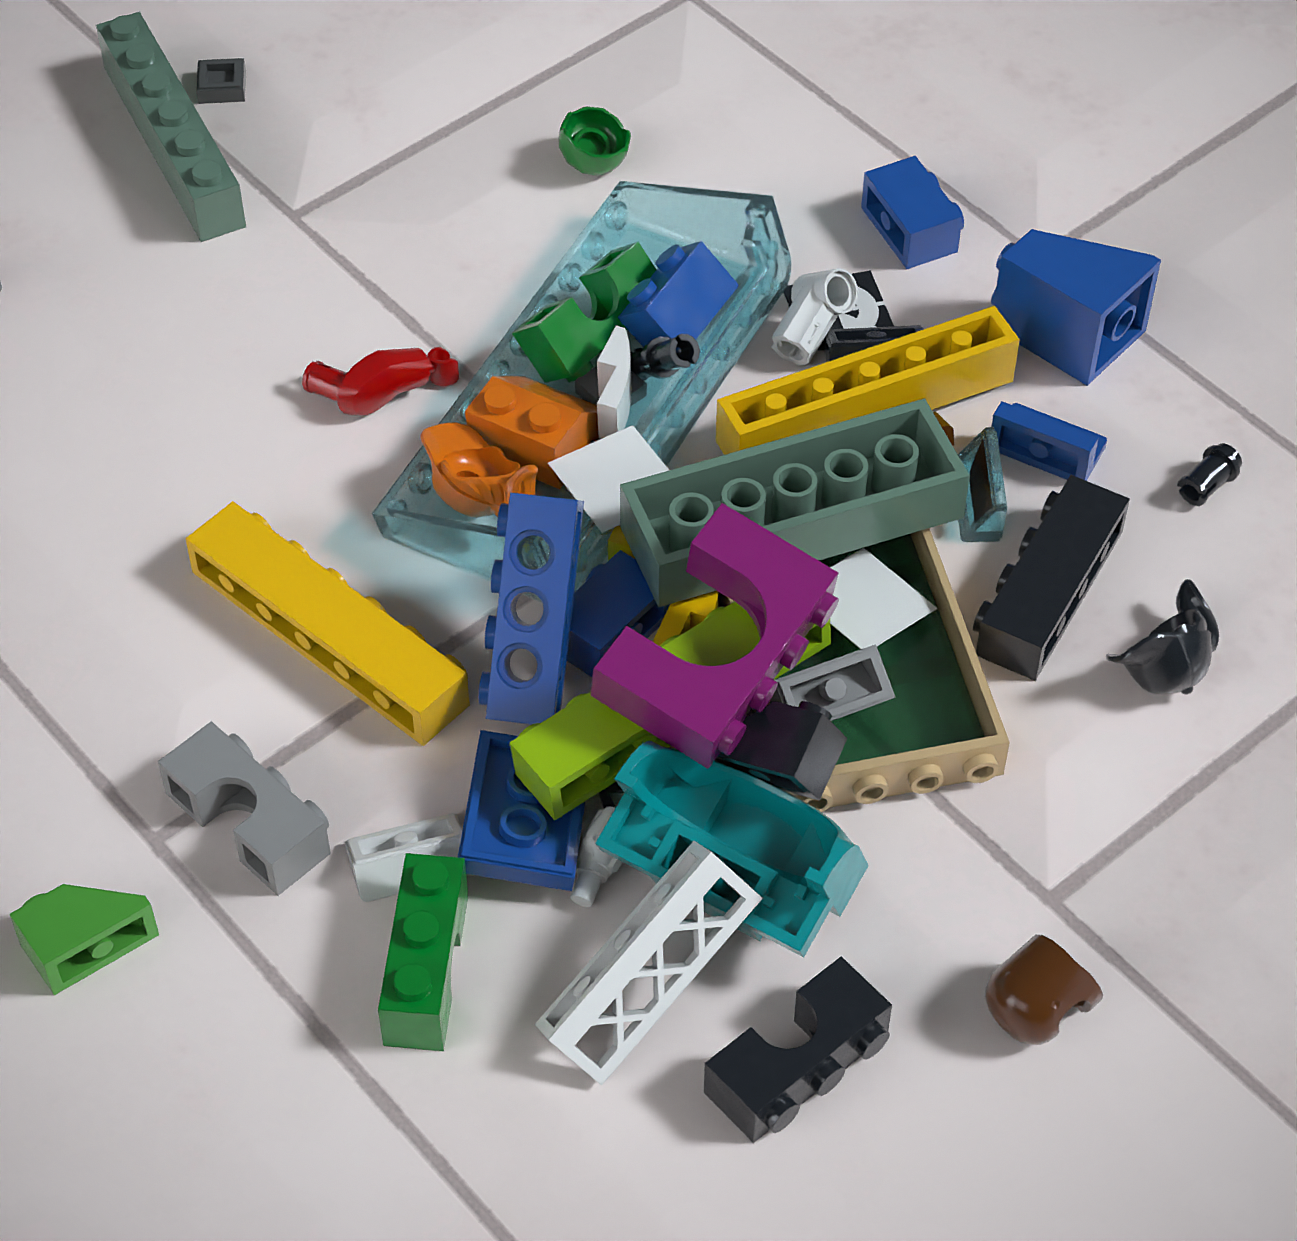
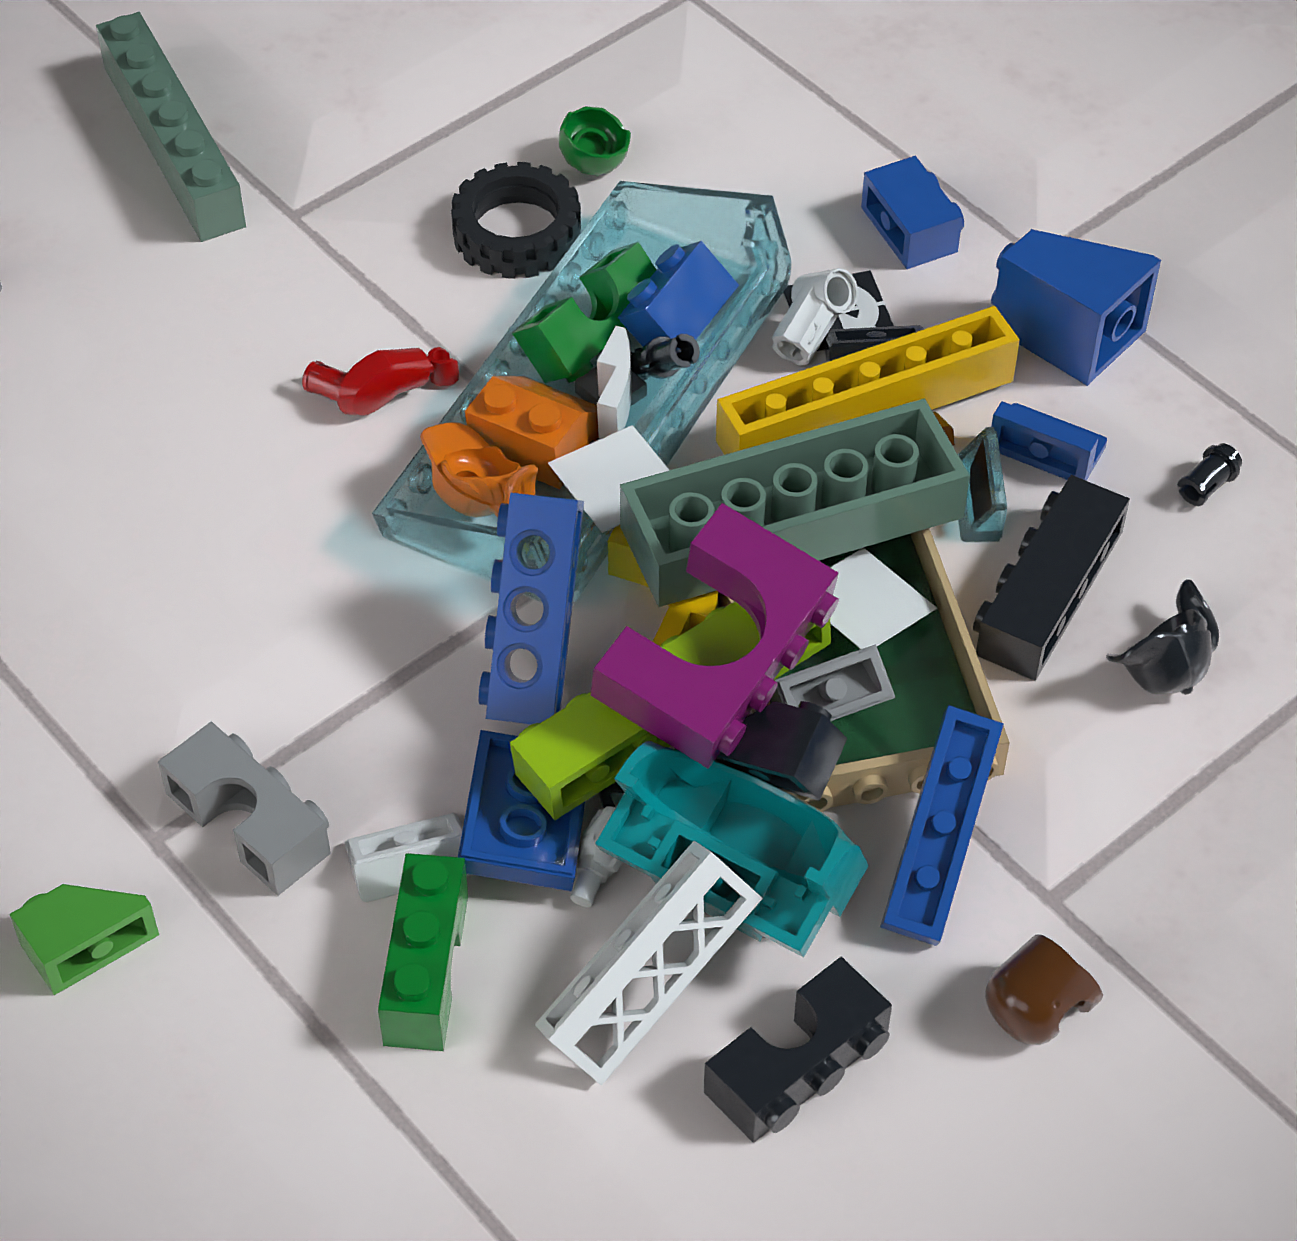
(221, 80): dark grey tile -> none
(329, 622): yellow brick -> none
(507, 186): none -> black tyre
(607, 603): blue brick -> none
(942, 826): none -> blue plate

